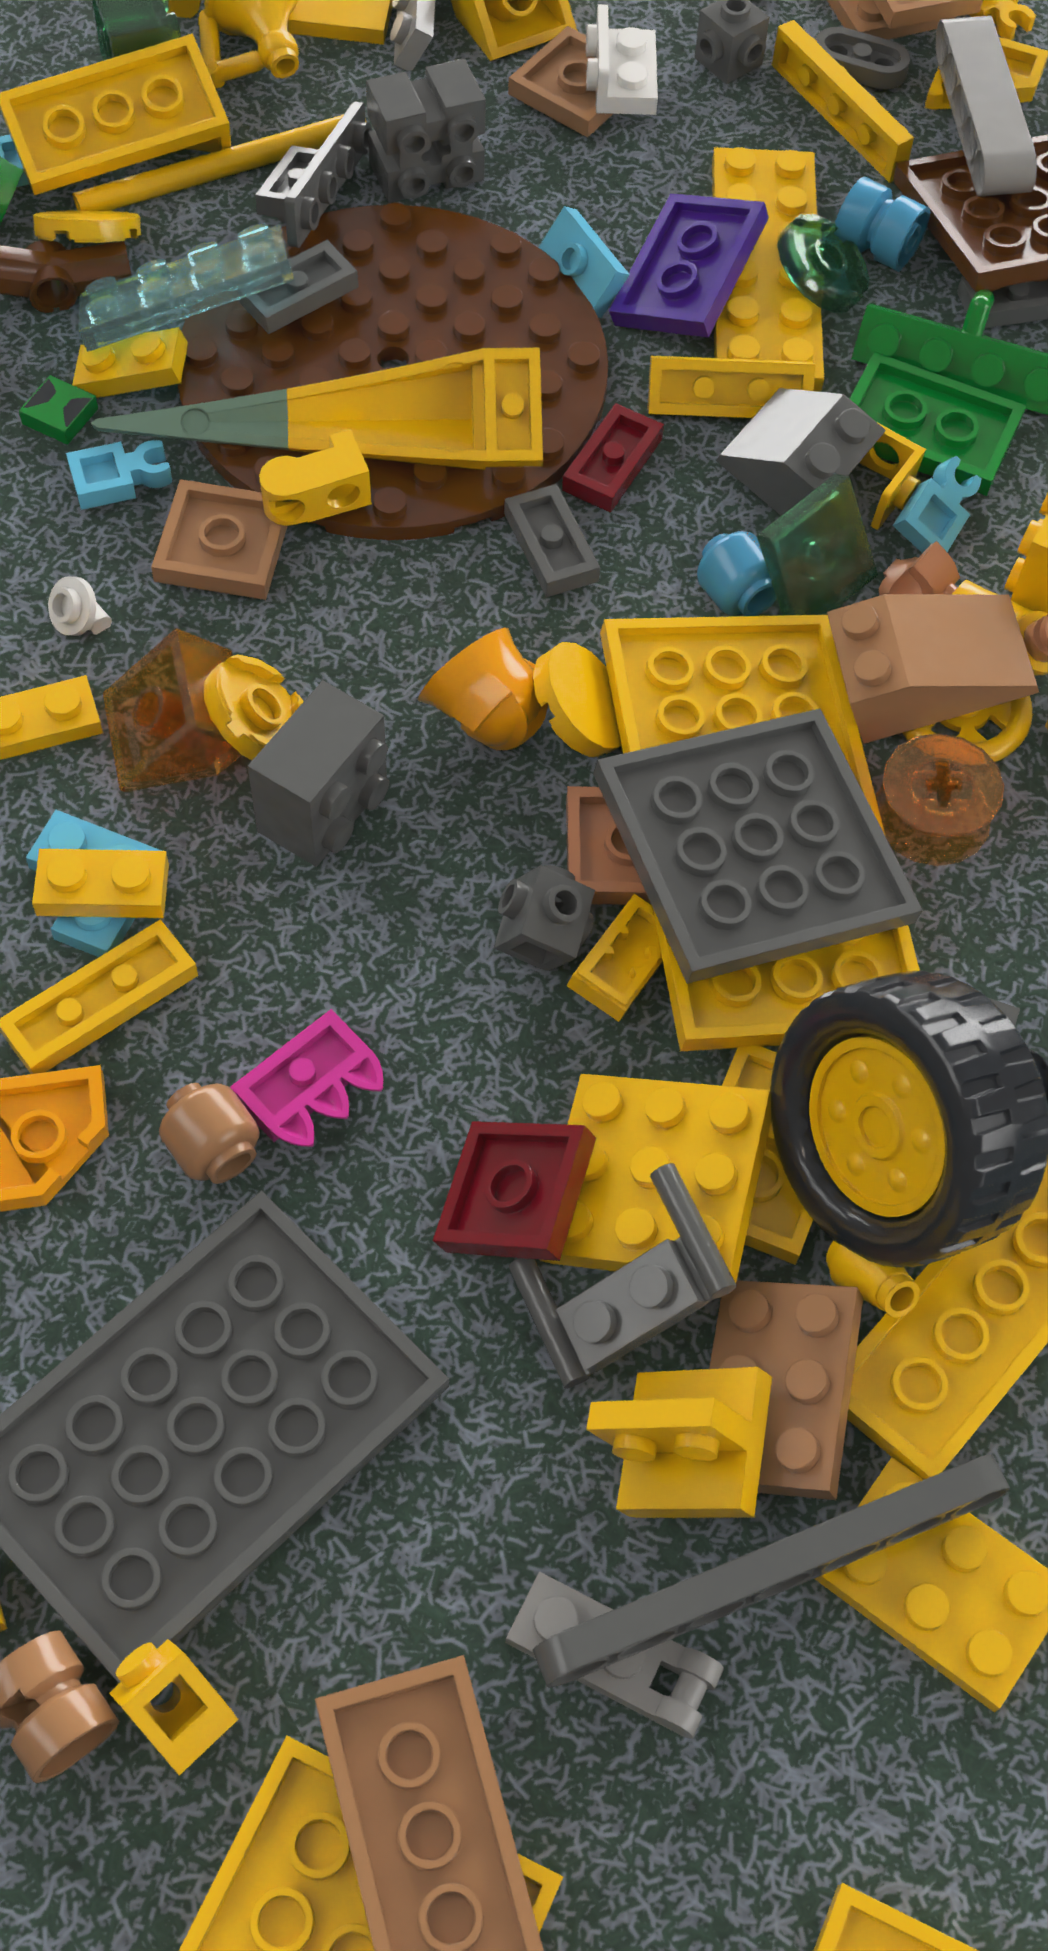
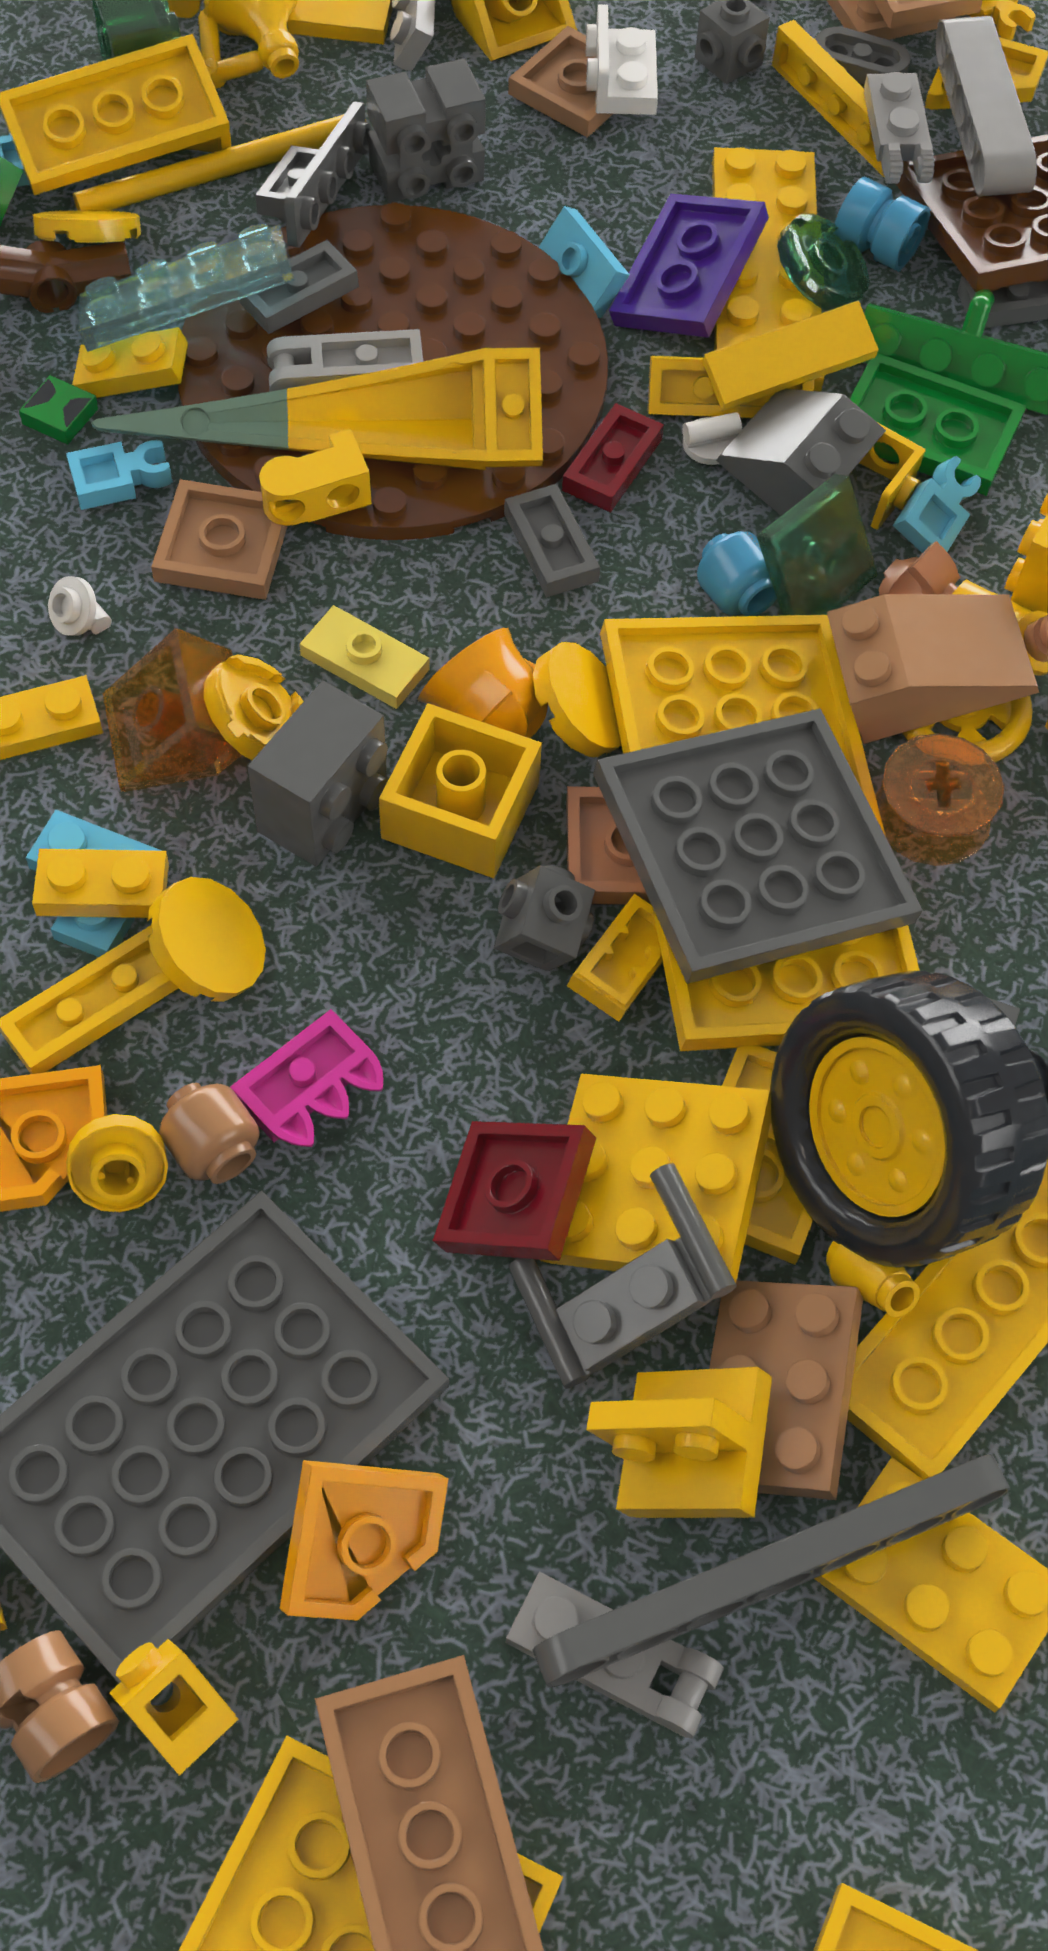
(117, 1163): none -> yellow plate
(206, 939): none -> yellow tile
(339, 356): none -> light grey plate
(357, 1536): none -> light orange plate
(364, 656): none -> light yellow plate
(460, 790): none -> yellow brick
(710, 436): none -> white plate
(790, 355): none -> yellow tile
(899, 125): none -> light grey hinge

